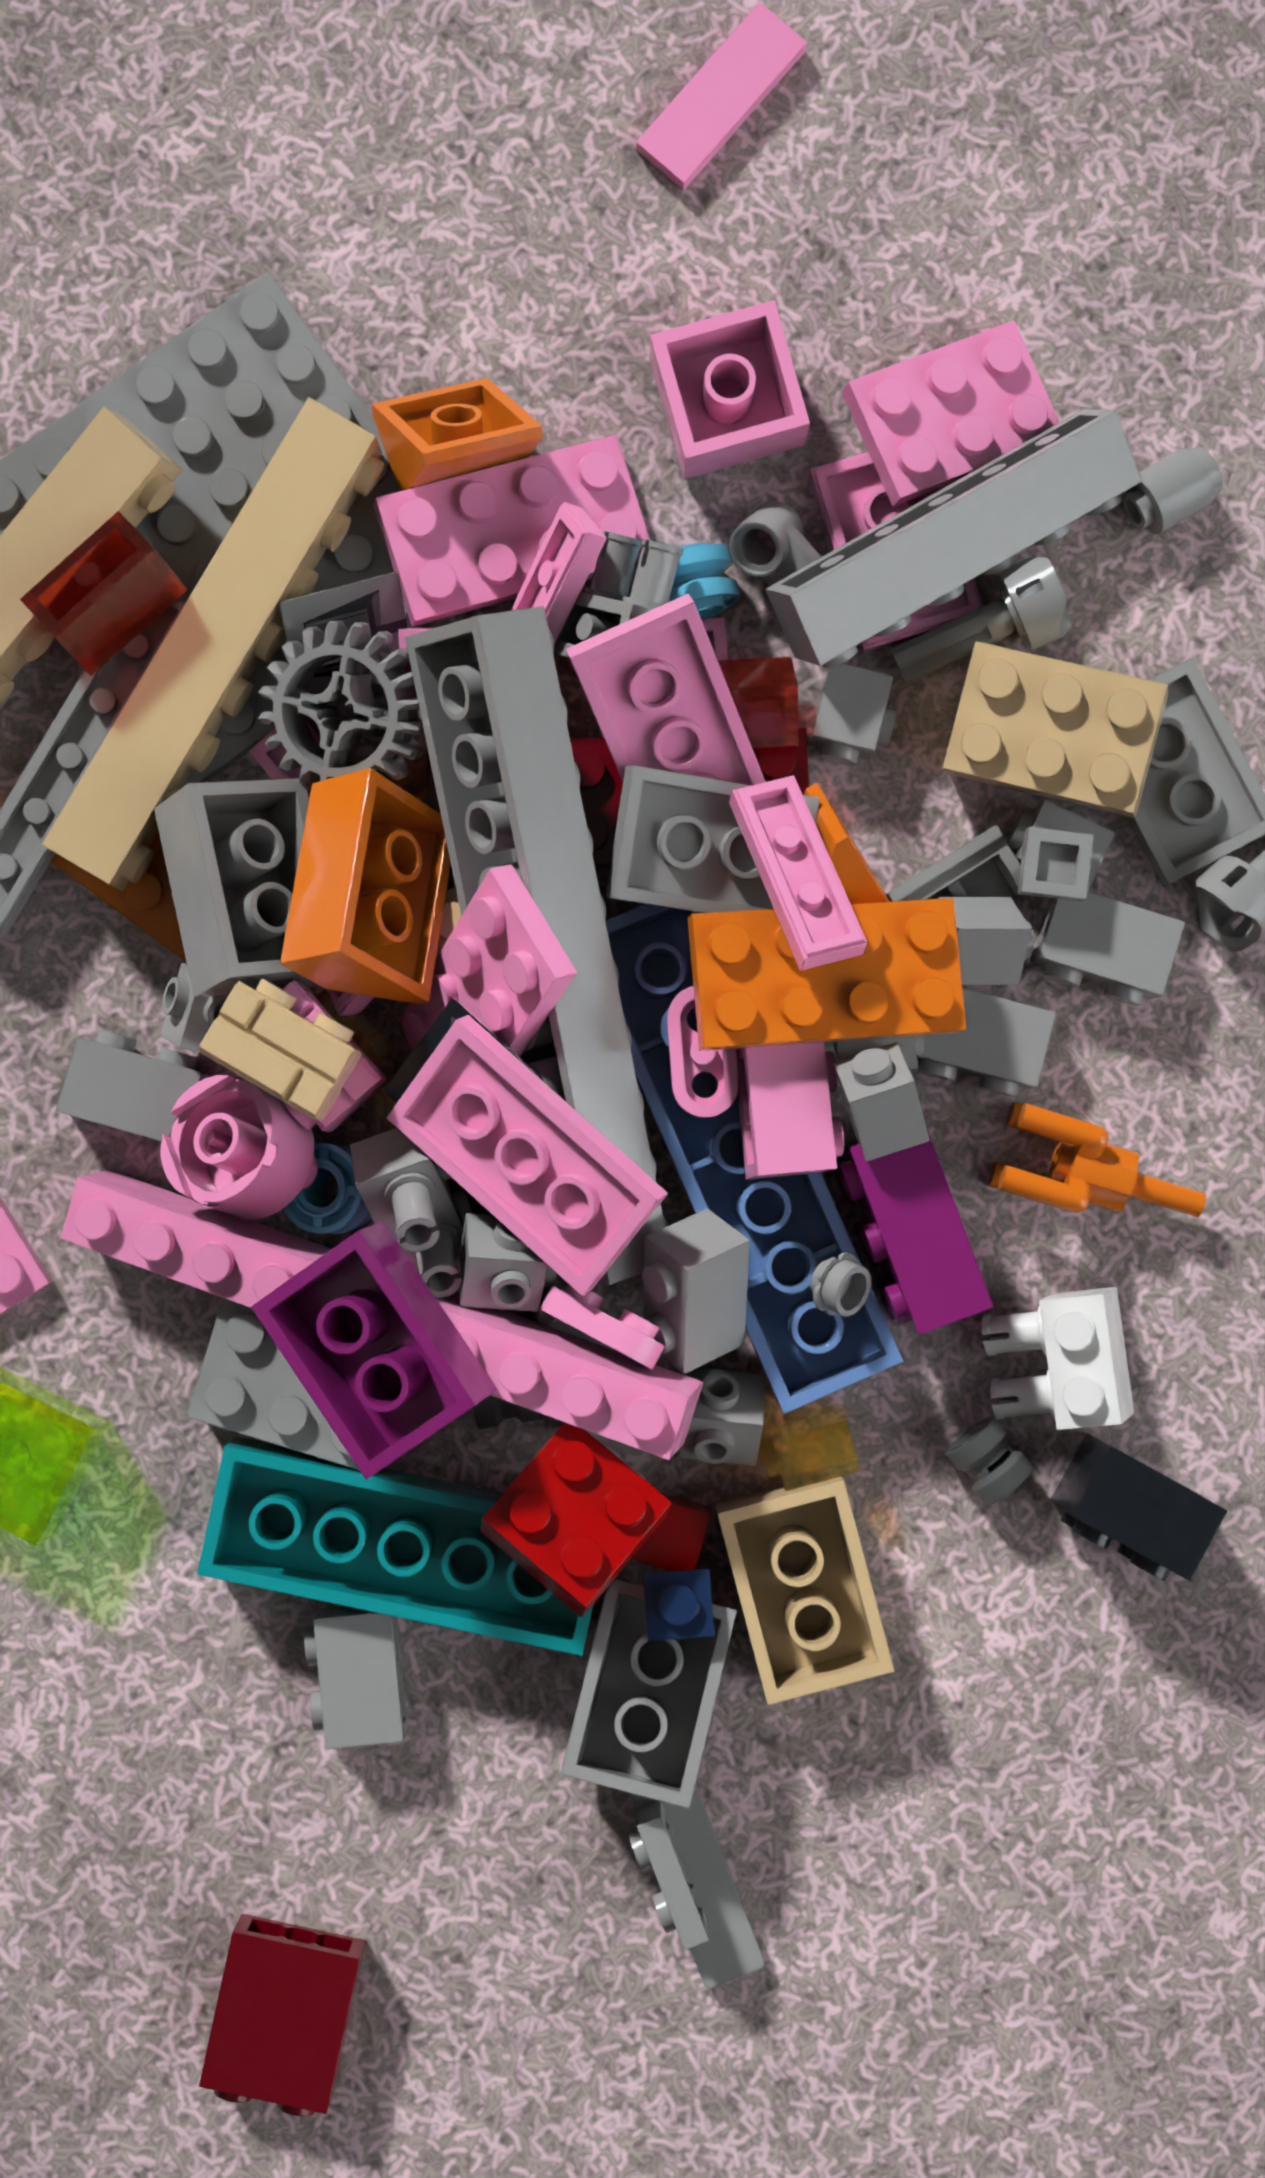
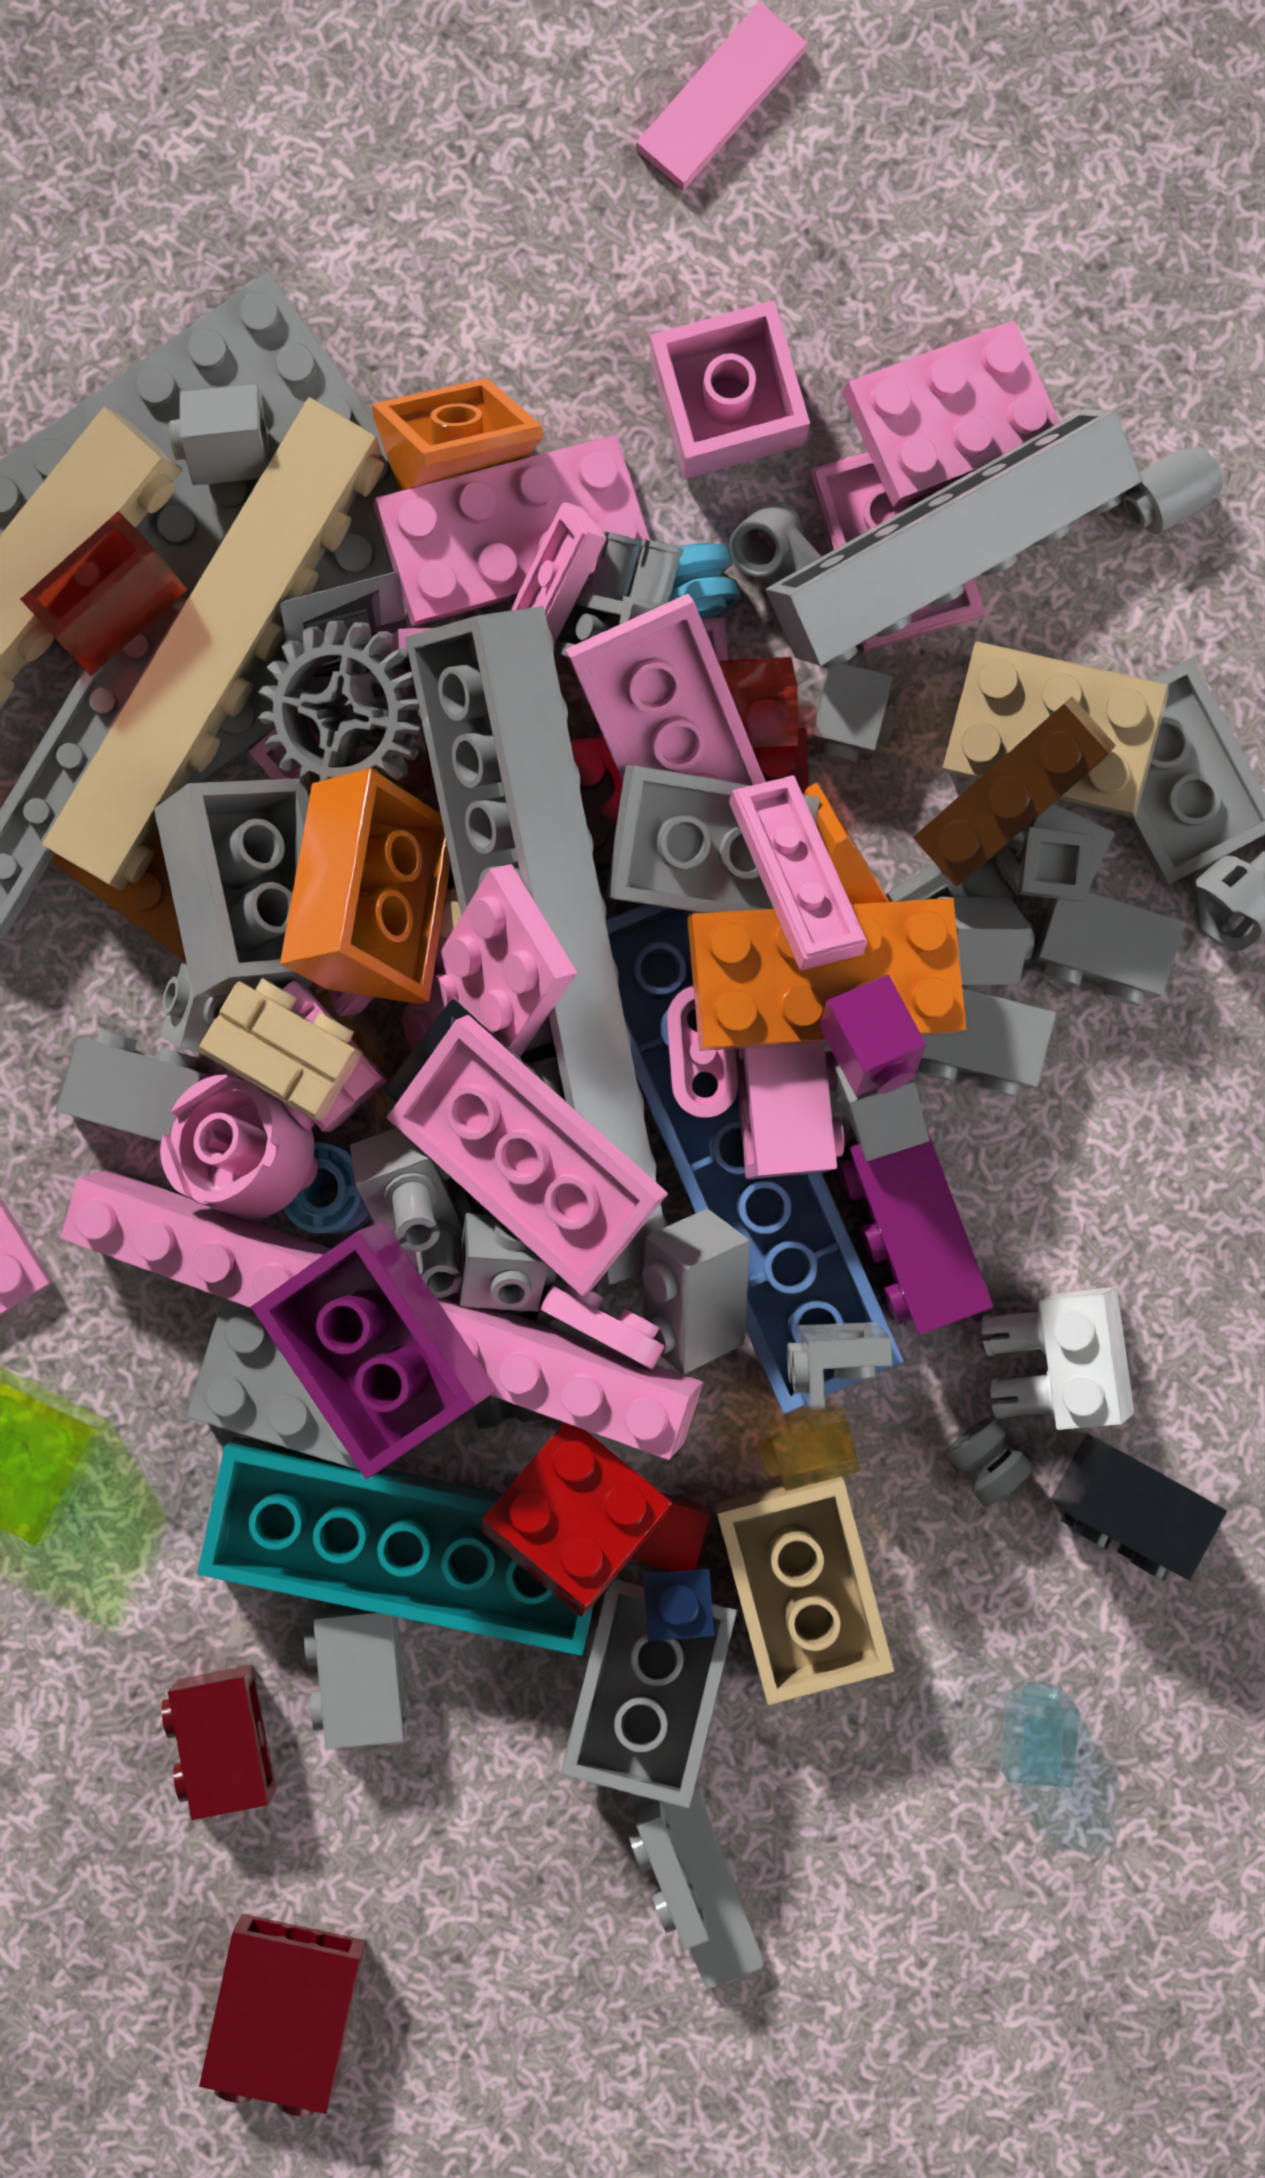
(219, 1742): none -> dark red brick
(221, 434): none -> light grey brick
(726, 1418): light grey brick -> none
(840, 1285): light grey plate -> none
(846, 1348): none -> light grey bracket
(873, 1037): none -> magenta brick
(1015, 791): none -> reddish brown brick
(1030, 604): light grey piece -> none
(1039, 1736): none -> clear light blue brick
(1086, 1169): orange plant -> none

